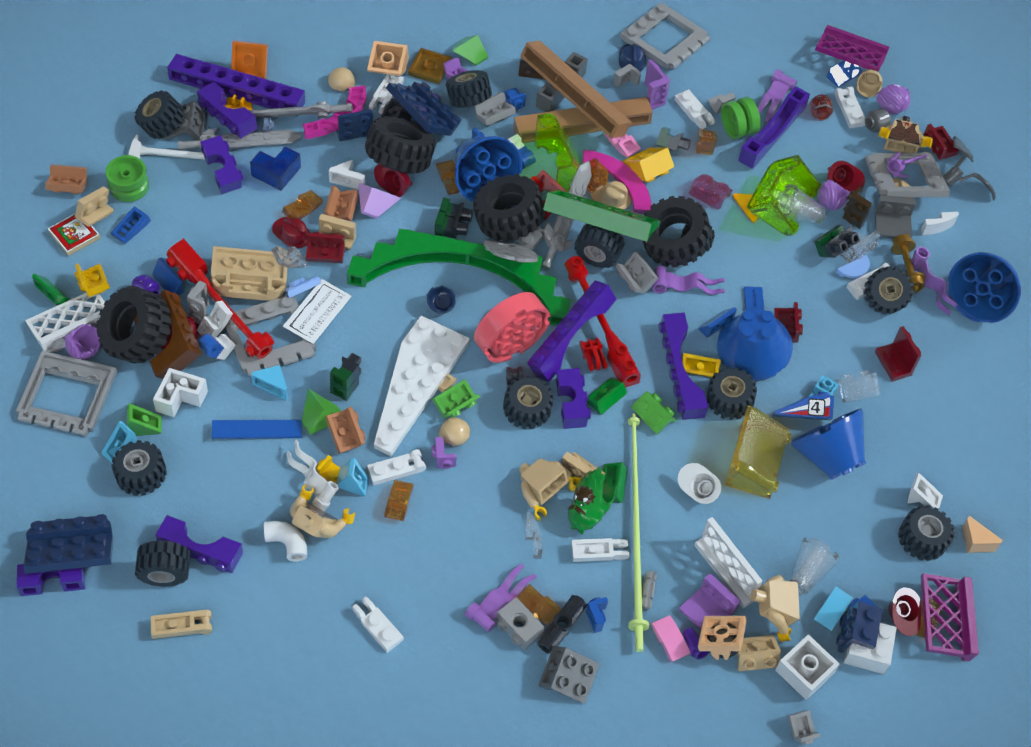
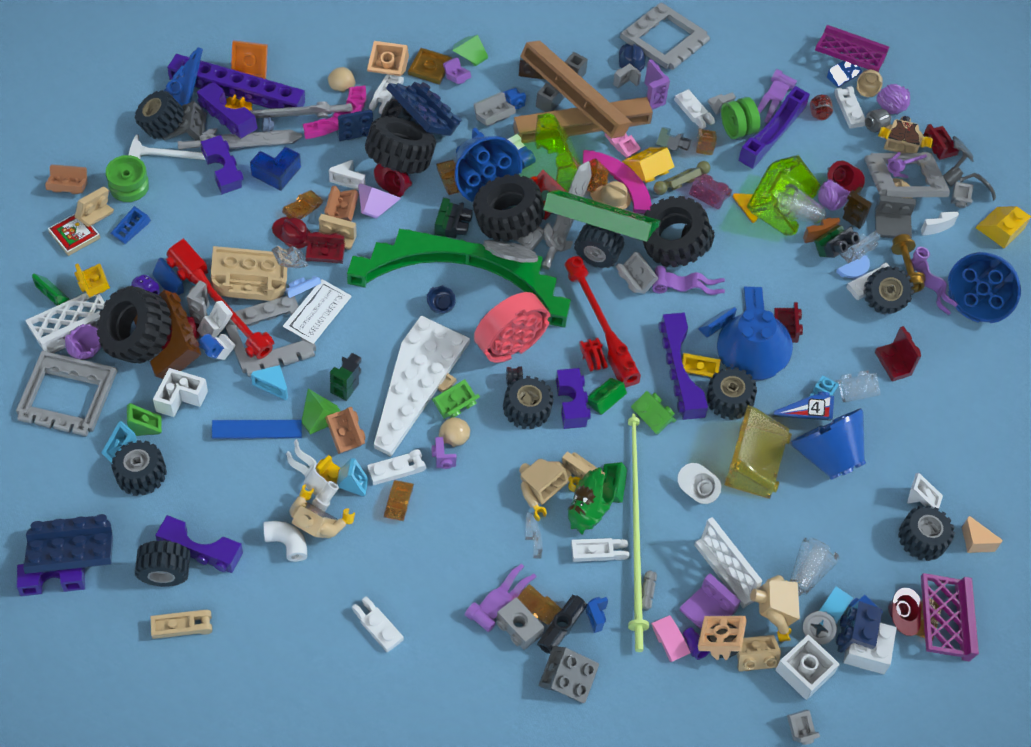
(184, 80): none -> blue wing
(468, 88): black wheel -> none
(549, 356): dark purple arch -> none
(687, 176): none -> olive plate
(814, 232): none -> dark orange slope
(829, 623): none -> light grey gear
(962, 194): none -> light grey bracket
(1004, 224): none -> yellow slope

